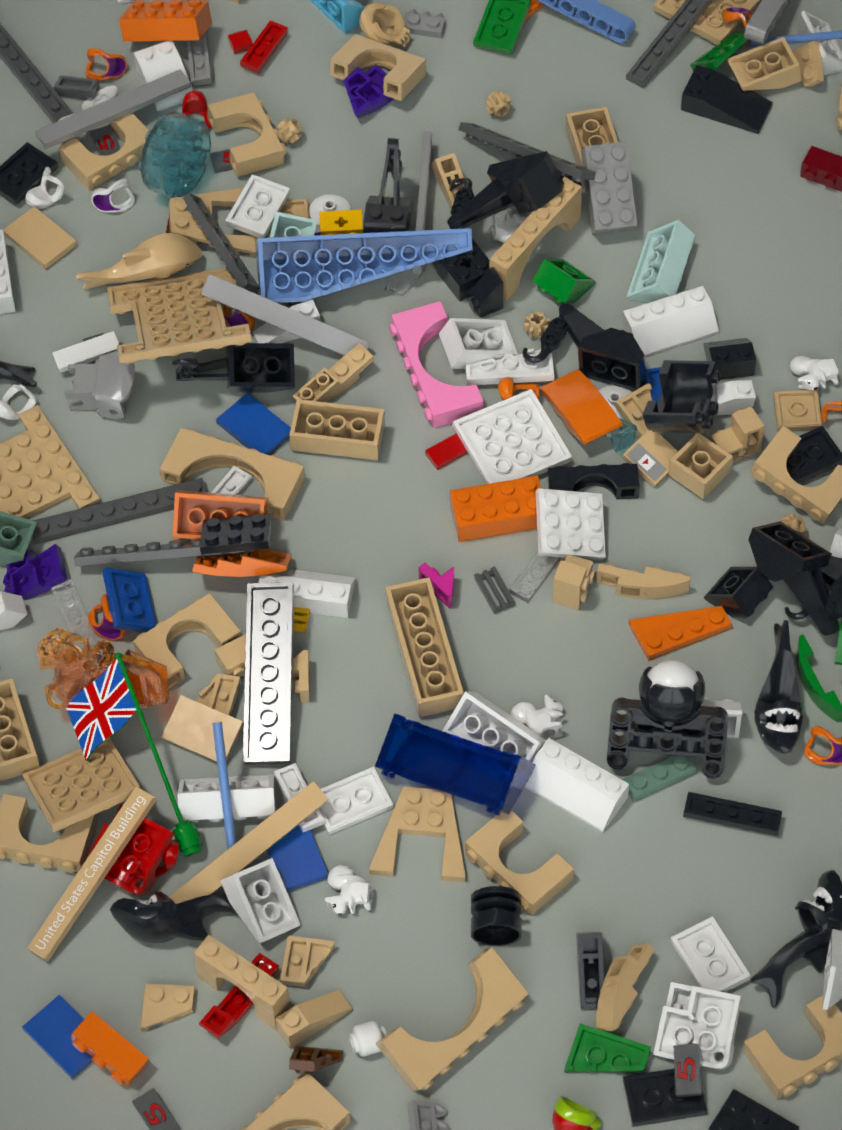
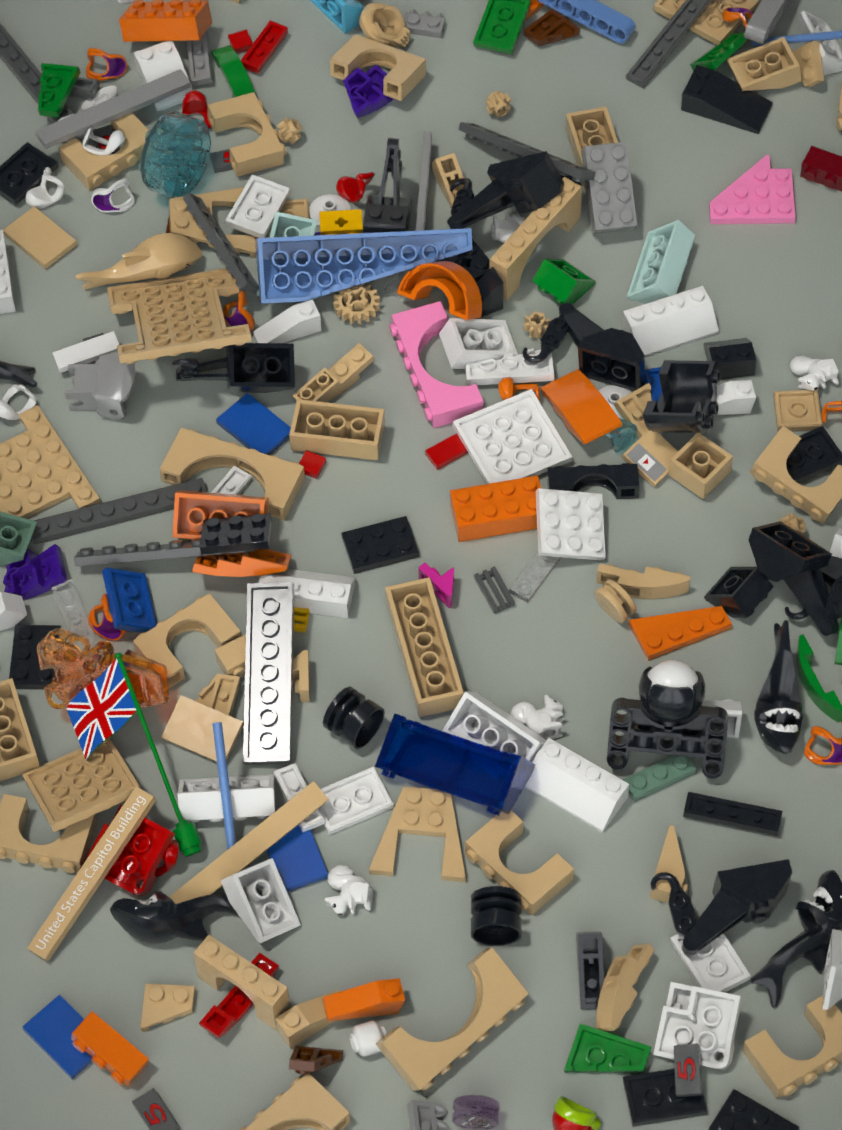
(24, 659): none -> black plate
(56, 87): none -> green wing
(115, 140): none -> white piece
(233, 71): none -> green slope
(280, 316): light grey tile -> none
(303, 959): tan wing -> none
(312, 464): none -> red tile
(350, 187): none -> red piece
(353, 717): none -> black wheel
(357, 303): none -> tan gear
(366, 1000): none -> orange slope
(380, 544): none -> black plate
(450, 277): none -> orange brick
(476, 1112): none -> clear purple head
(550, 29): none -> reddish brown wing
(572, 581): tan brick -> none
(615, 601): none -> tan head
(669, 862): none -> tan slope
(739, 896): none -> black slope
(743, 436): tan brick -> none
(756, 197): none -> bright pink wing

